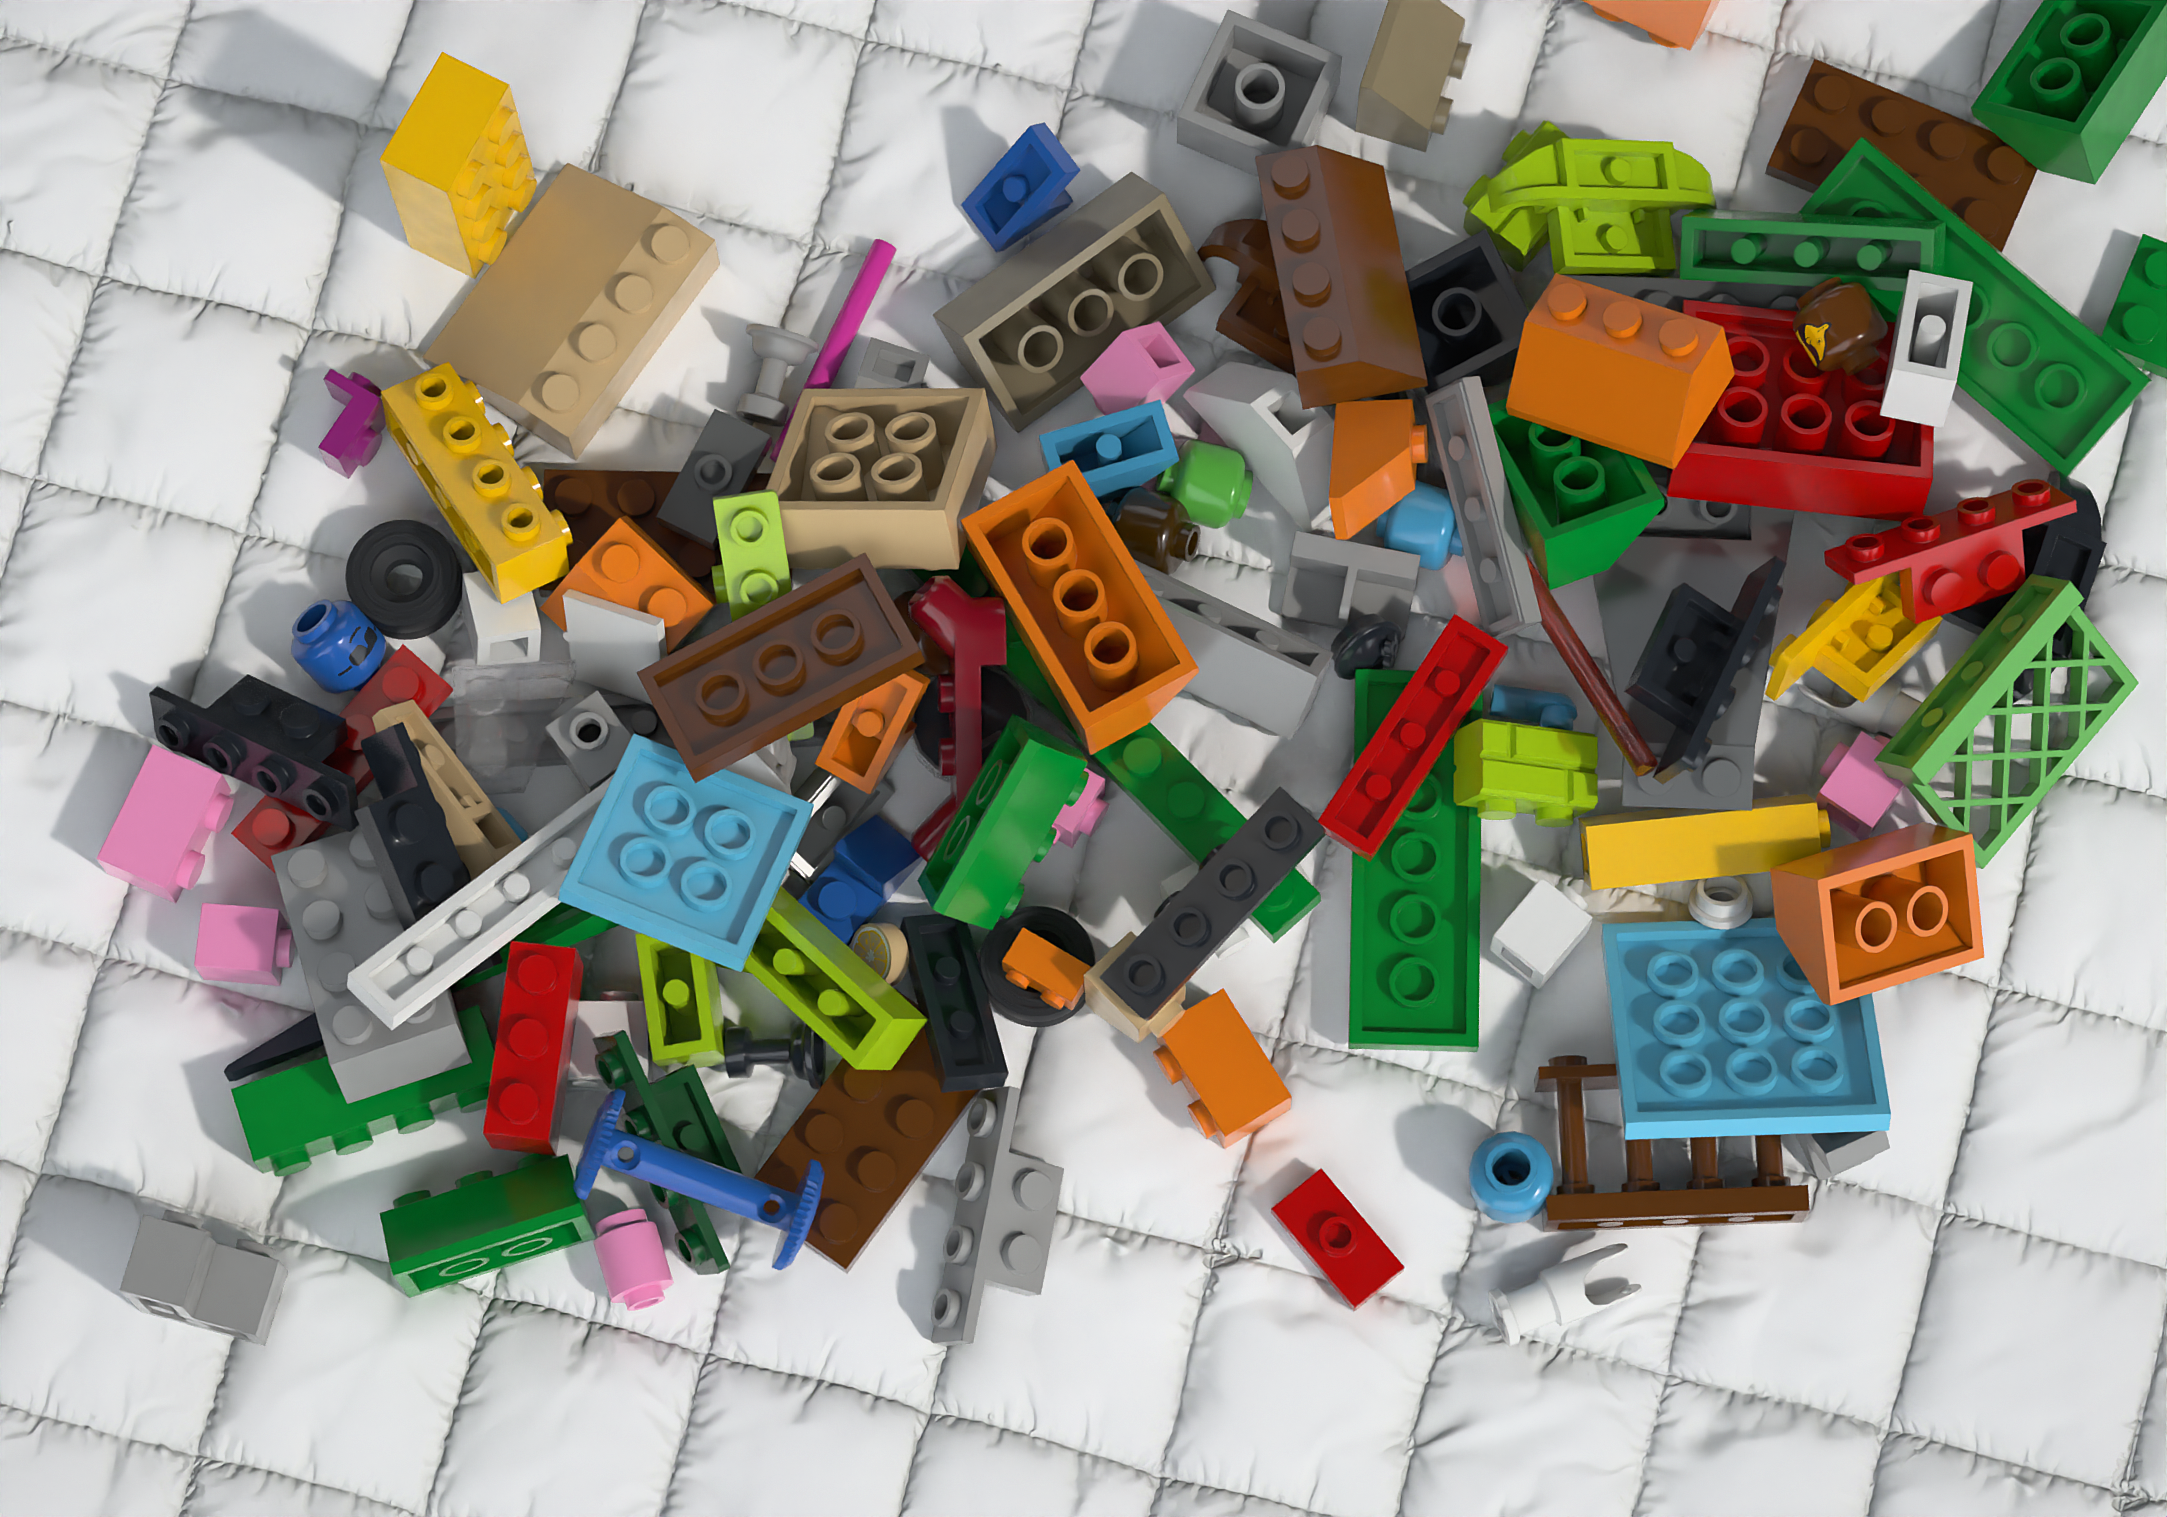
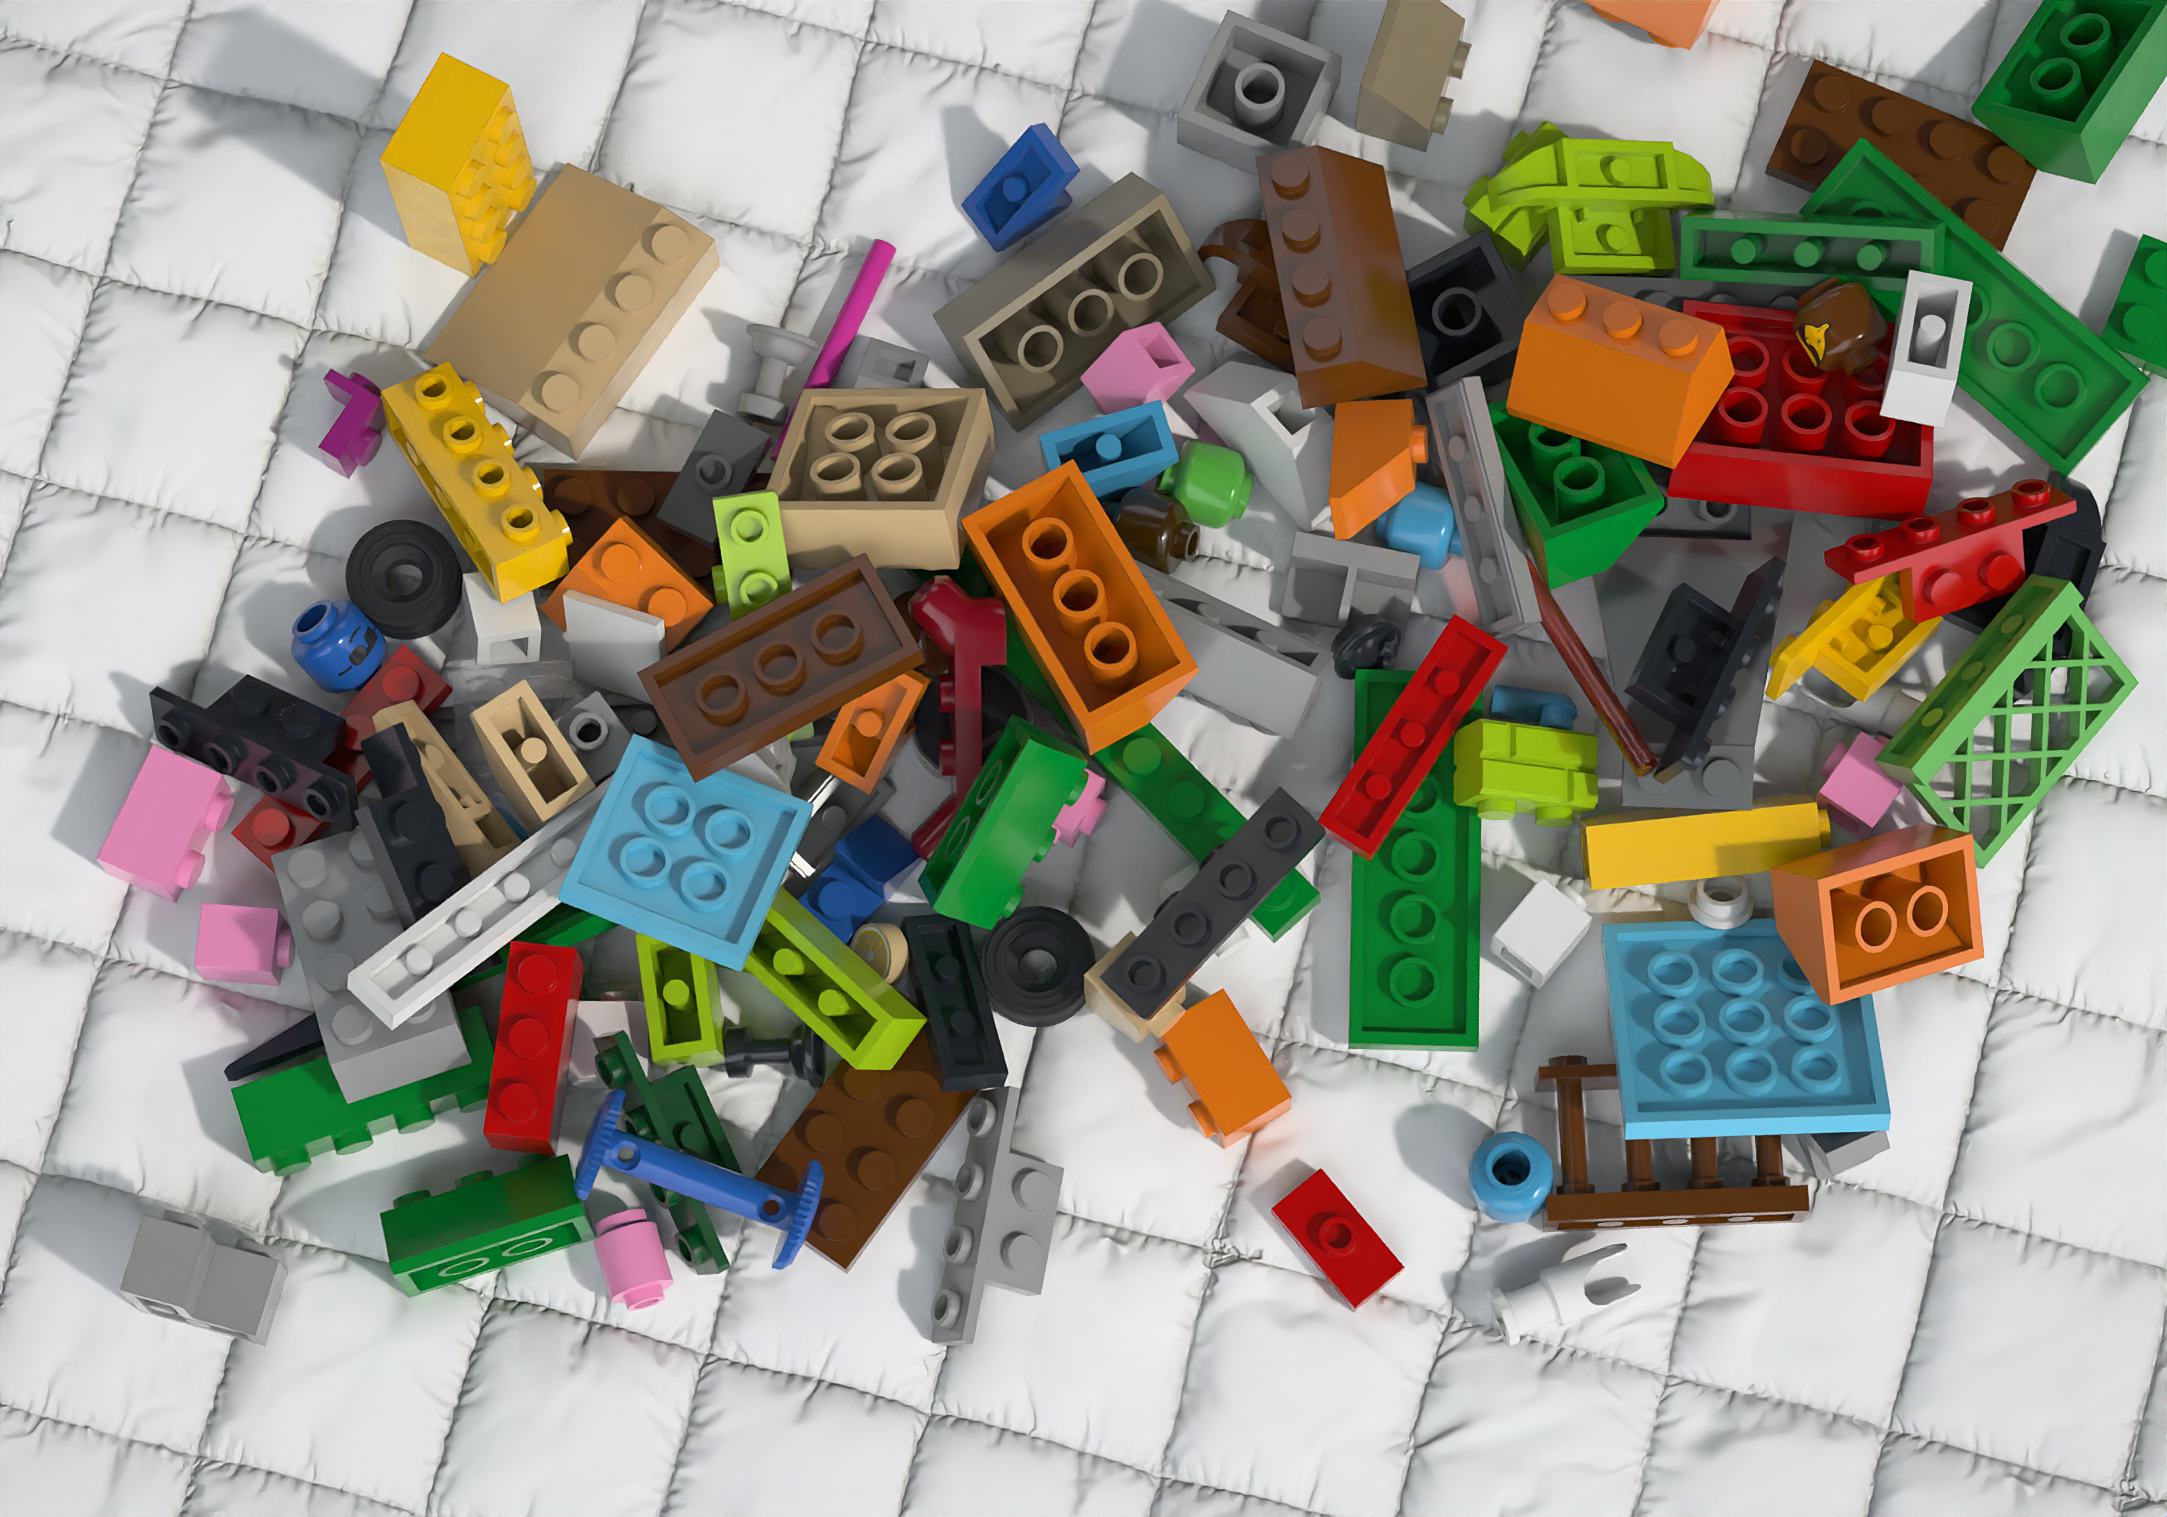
(529, 755): none -> tan slope
(1046, 969): orange piece -> none

